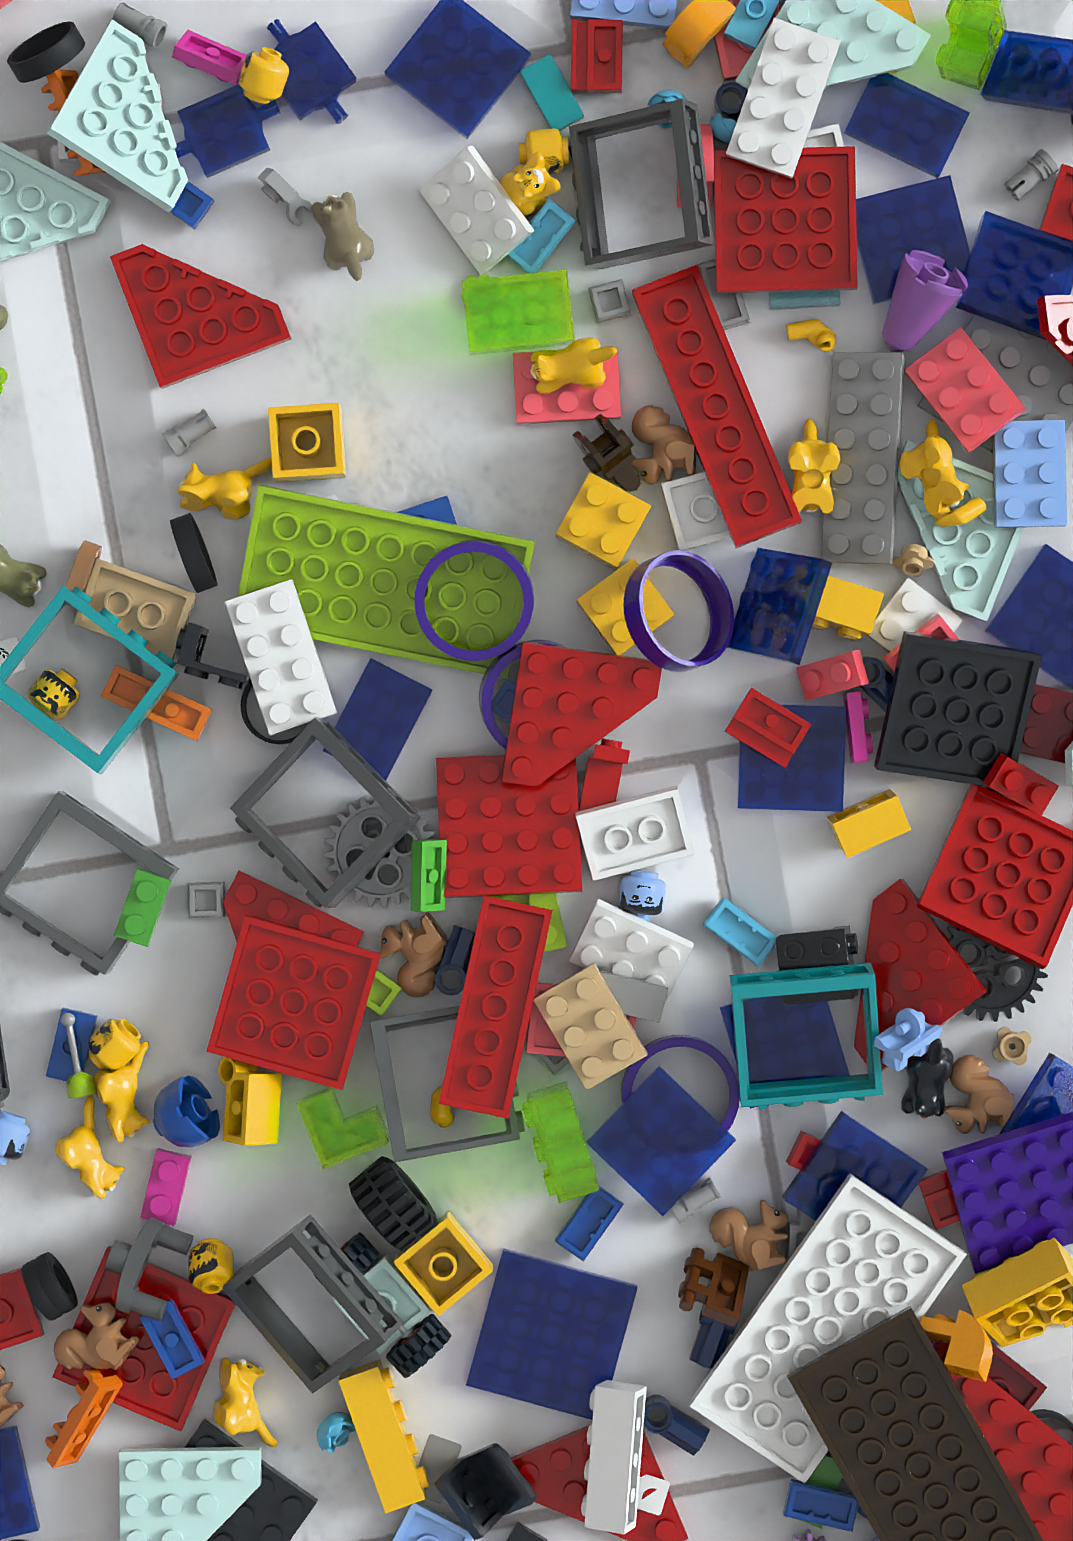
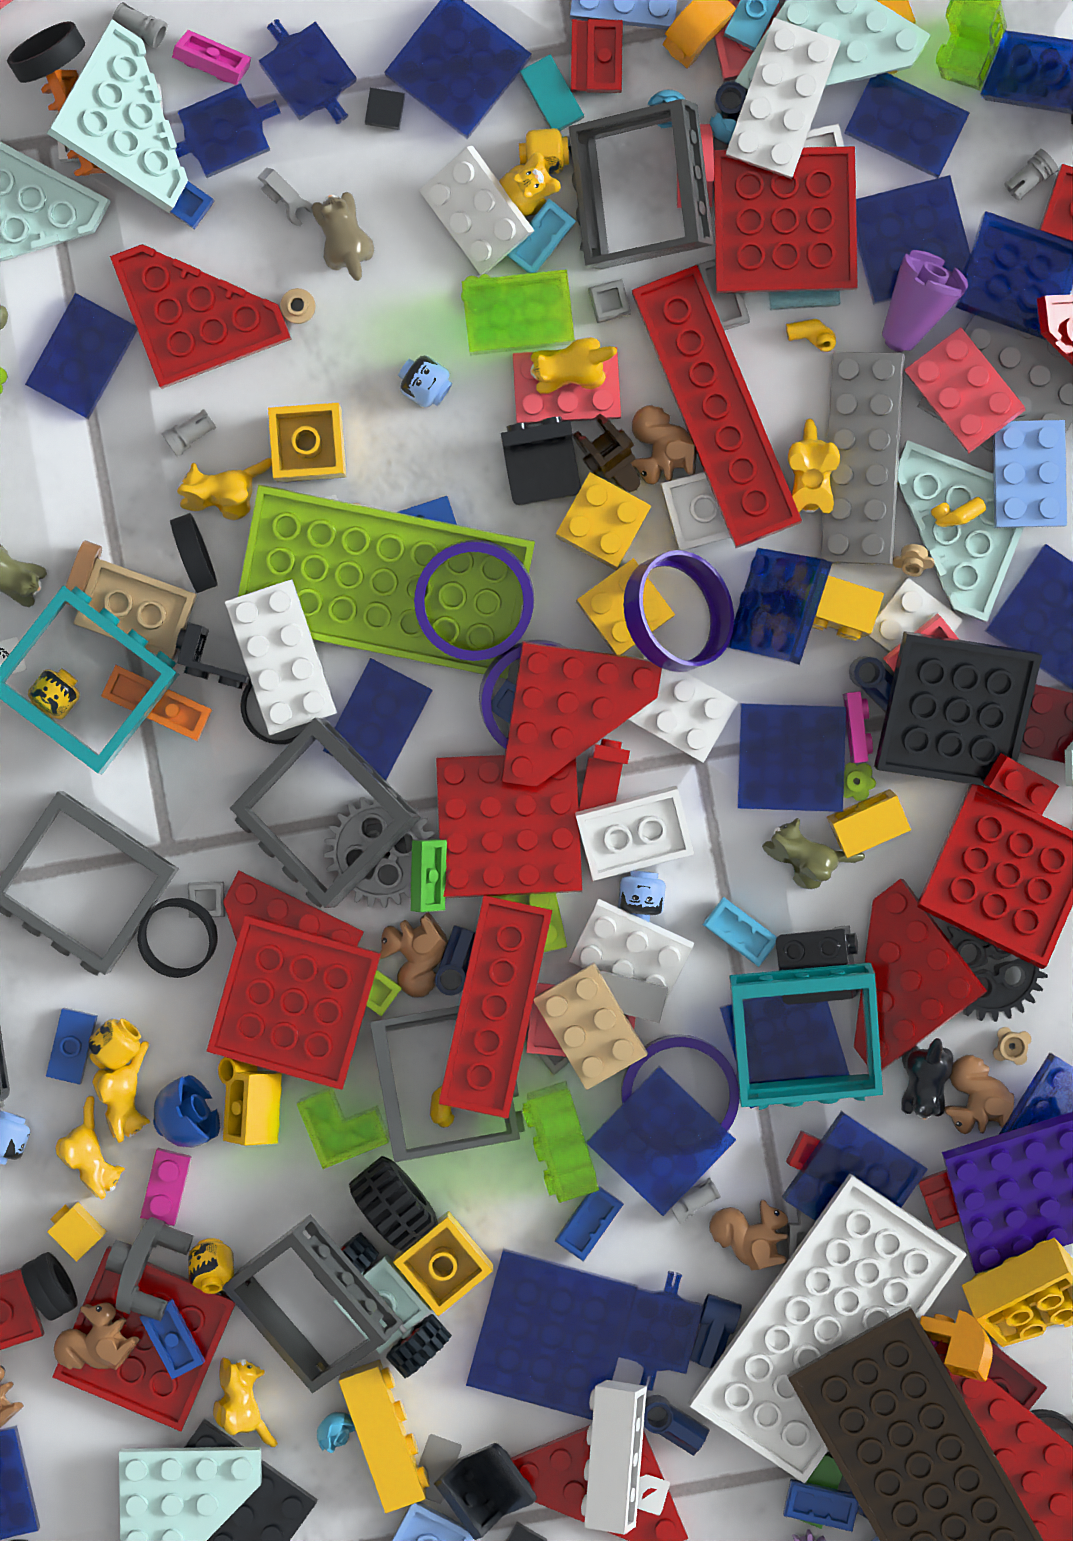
(75, 1230): none -> yellow brick
(79, 1083): hinge -> none
(81, 356): none -> clear blue plate
(82, 1418): orange plate -> none
(142, 907): bright green plate -> none
(155, 963): none -> black tyre
(263, 75): yellow head -> none
(300, 316): none -> tan plate
(384, 108): none -> black tile
(424, 381): none -> light blue head
(540, 461): none -> black bracket
(660, 1330): none -> clear blue plate
(686, 713): none -> white plate
(725, 1288): reddish brown plate -> none
(767, 727): red plate -> none
(810, 860): none -> olive animal
(832, 675): coral plate -> none
(863, 772): none -> lime plant
(906, 1038): light blue hips -> none
(934, 468): yellow animal -> none

